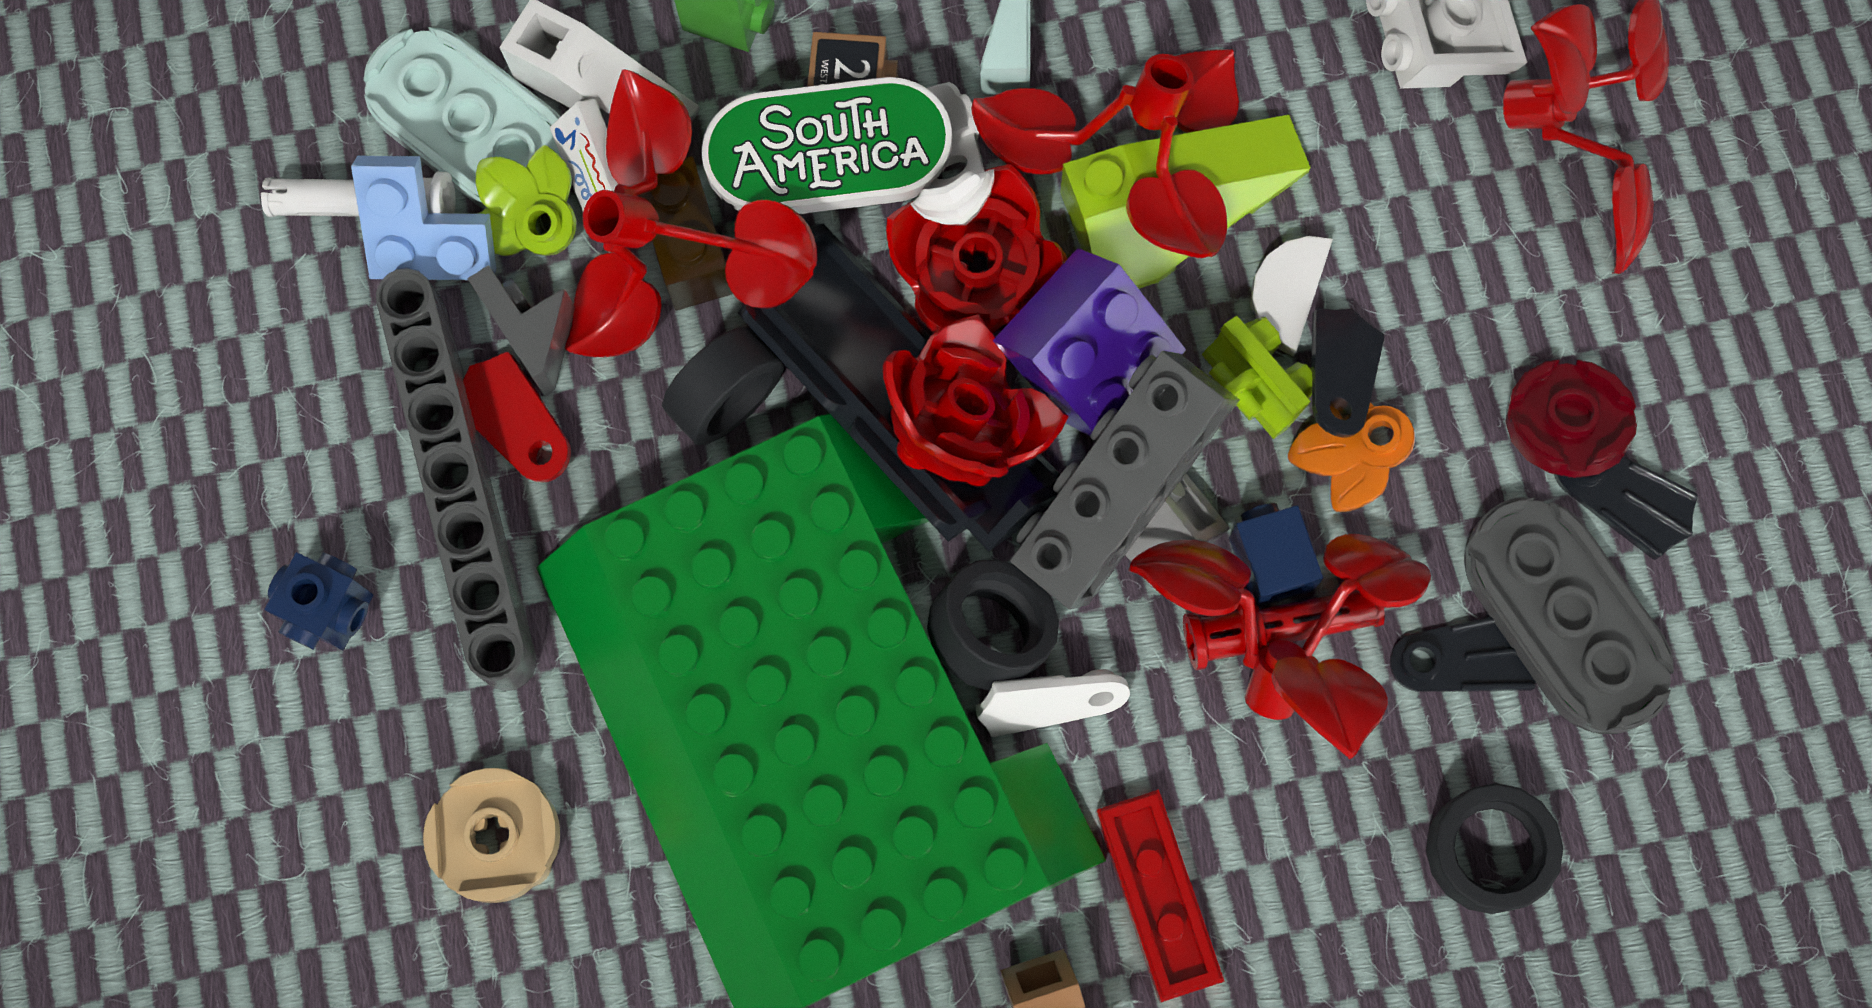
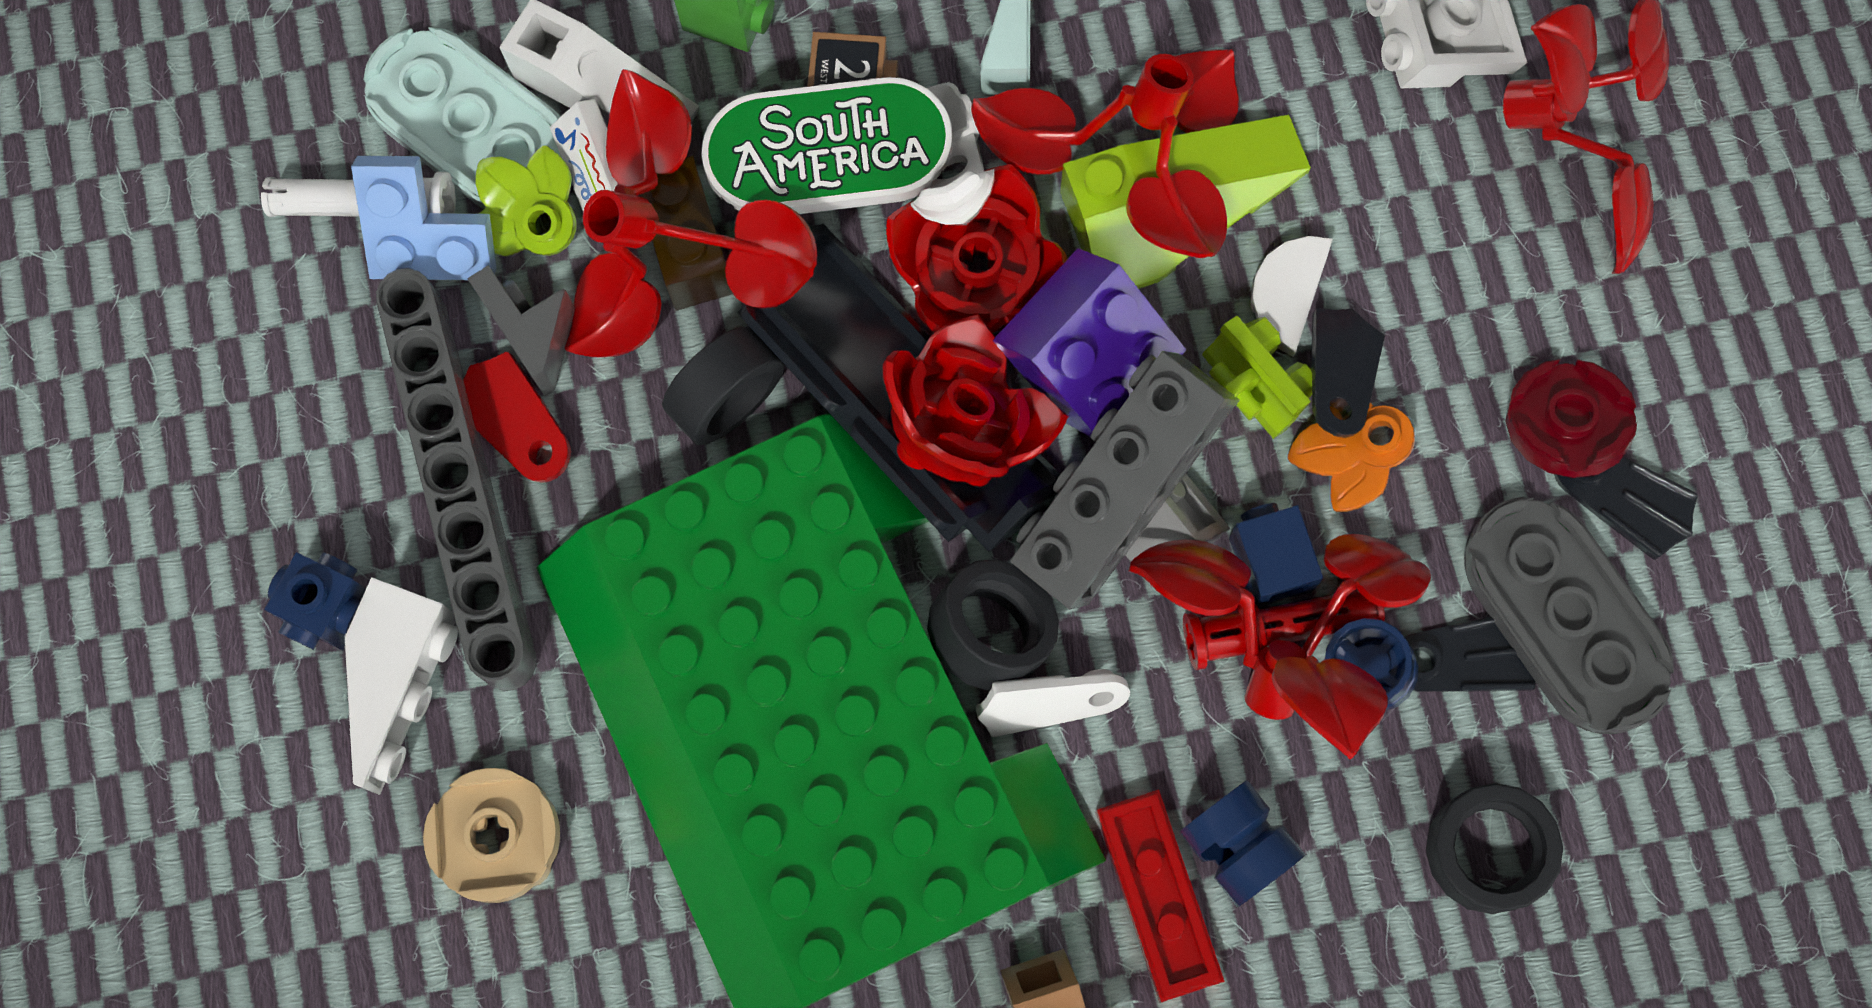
(389, 665): none -> white slope
(1242, 843): none -> dark blue wheel
(1381, 653): none -> dark blue wheel

